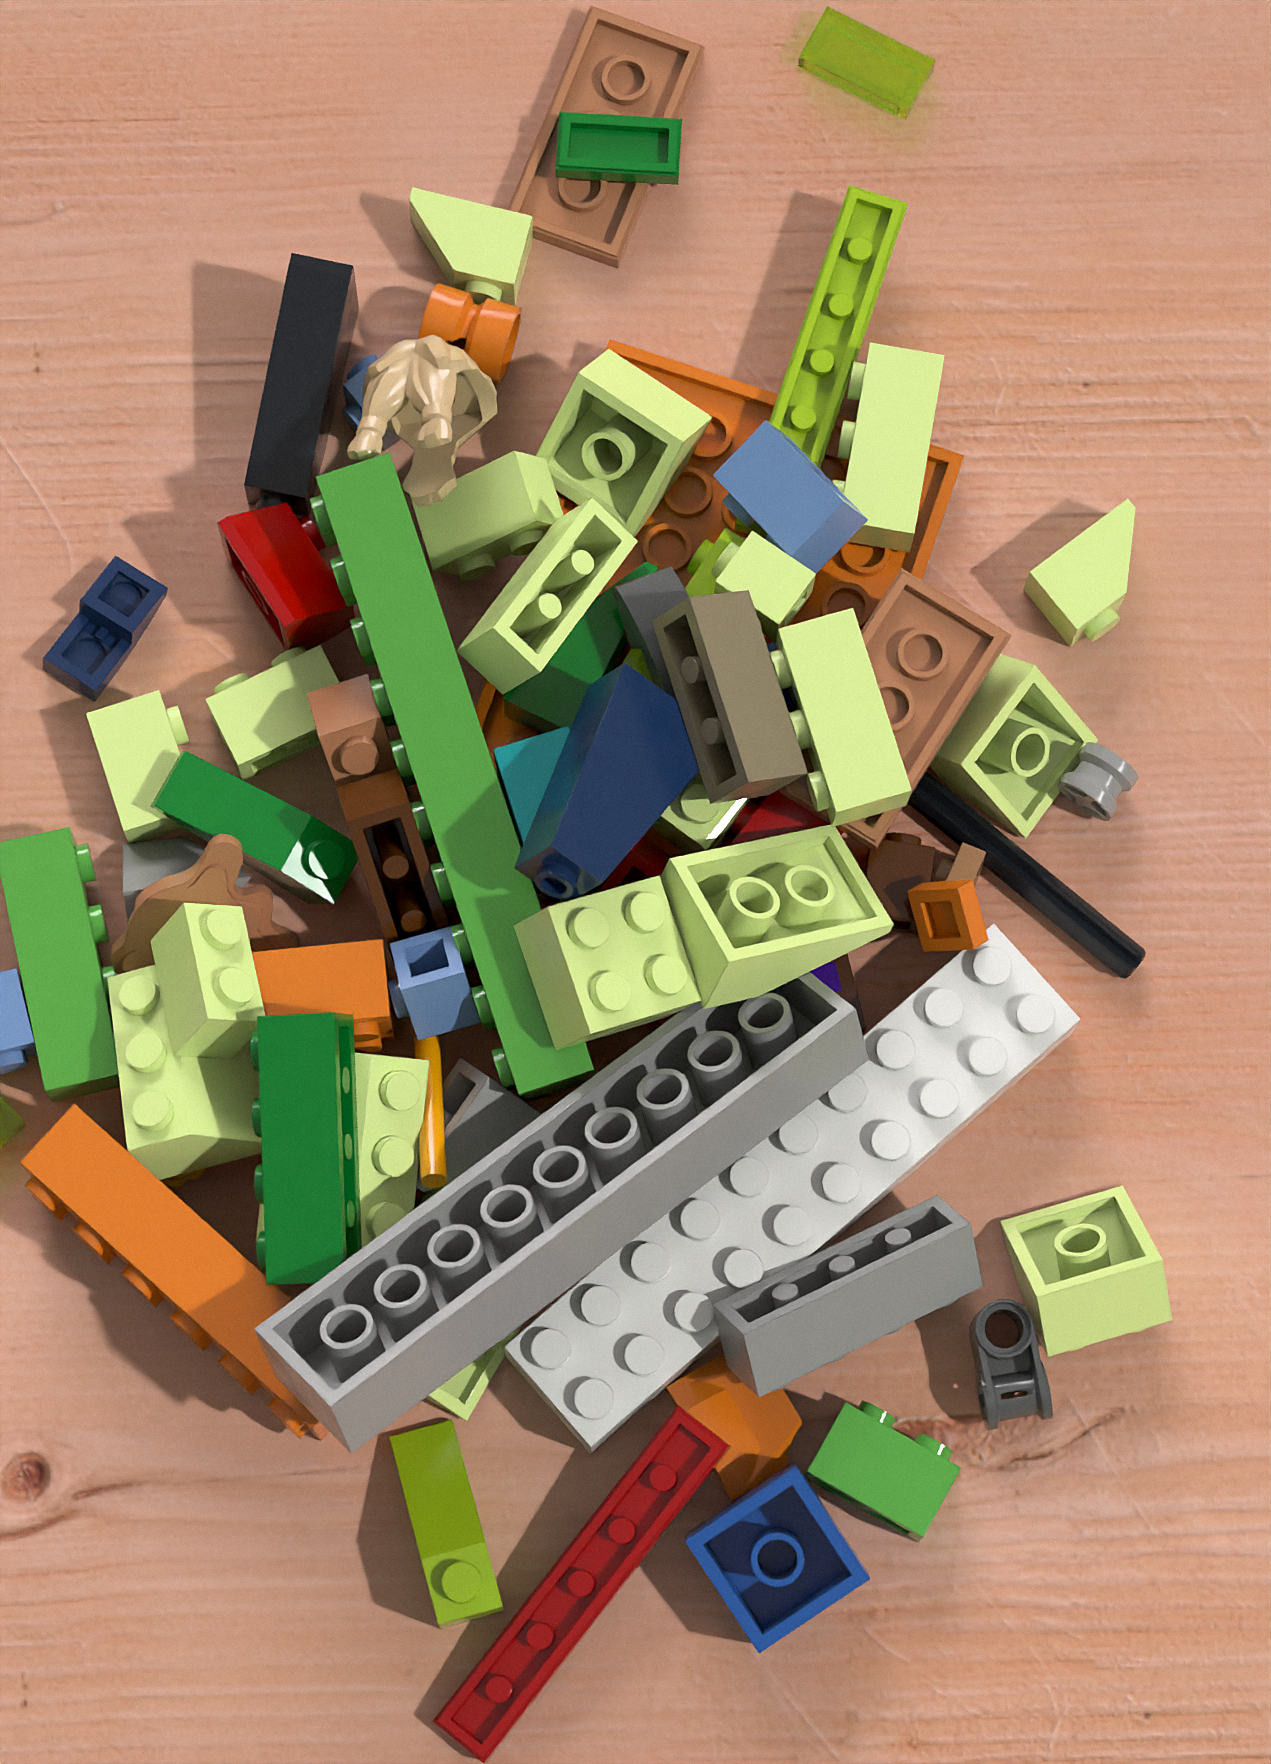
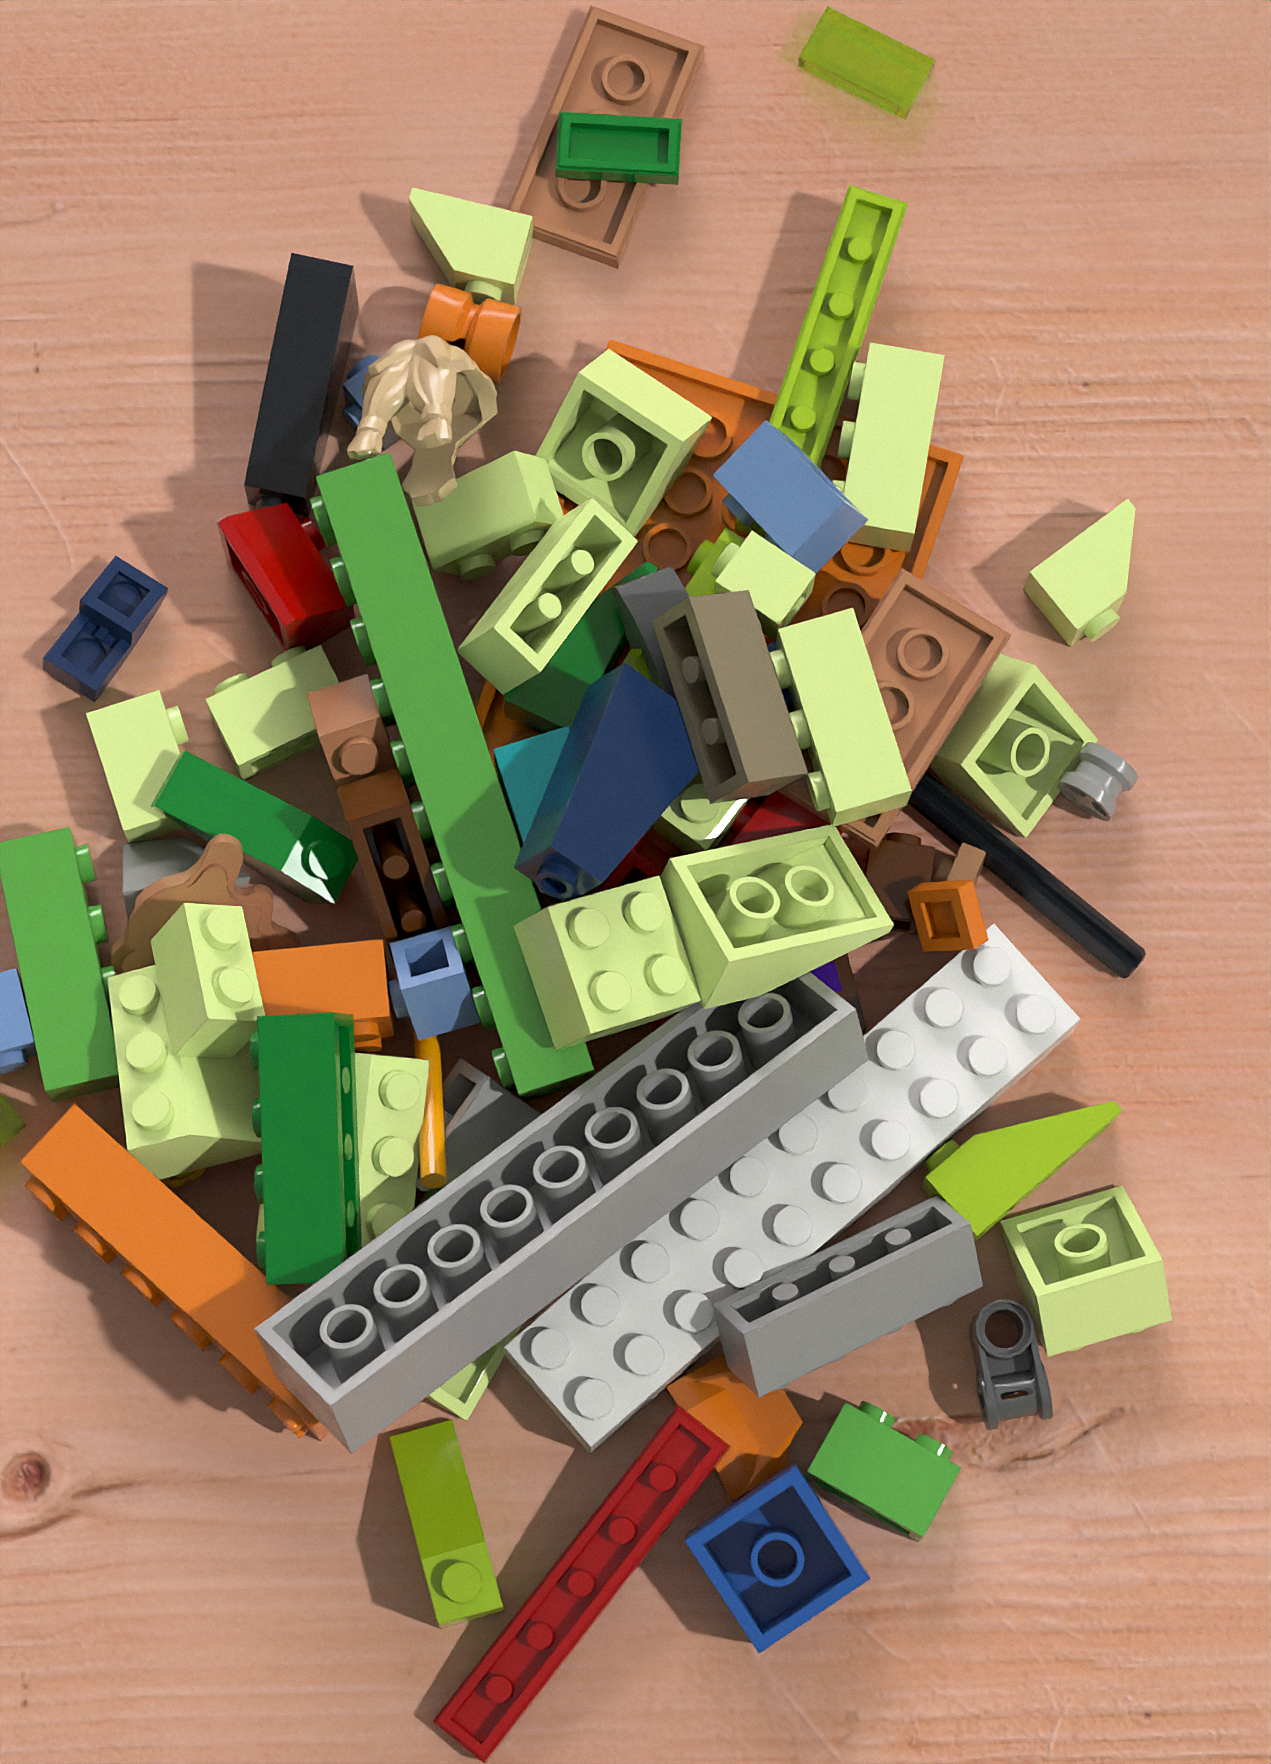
(1007, 1164): none -> lime slope

